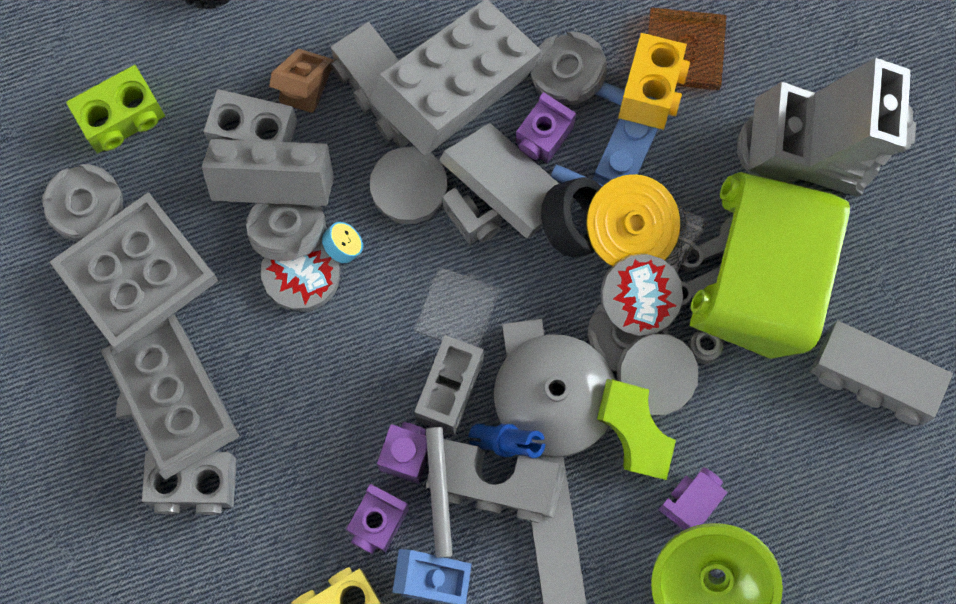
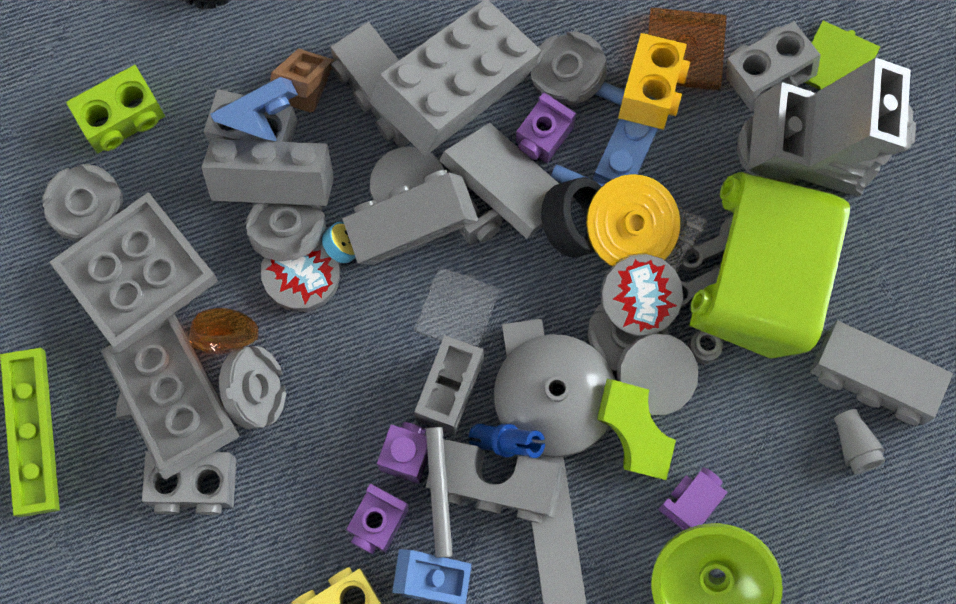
(29, 432): none -> lime plate
(222, 331): none -> clear orange hat
(248, 111): none -> medium blue slope
(252, 387): none -> light grey tile
(409, 217): none -> light grey brick
(766, 59): none -> light grey brick
(840, 54): none -> lime piece
(858, 443): none -> light grey cone

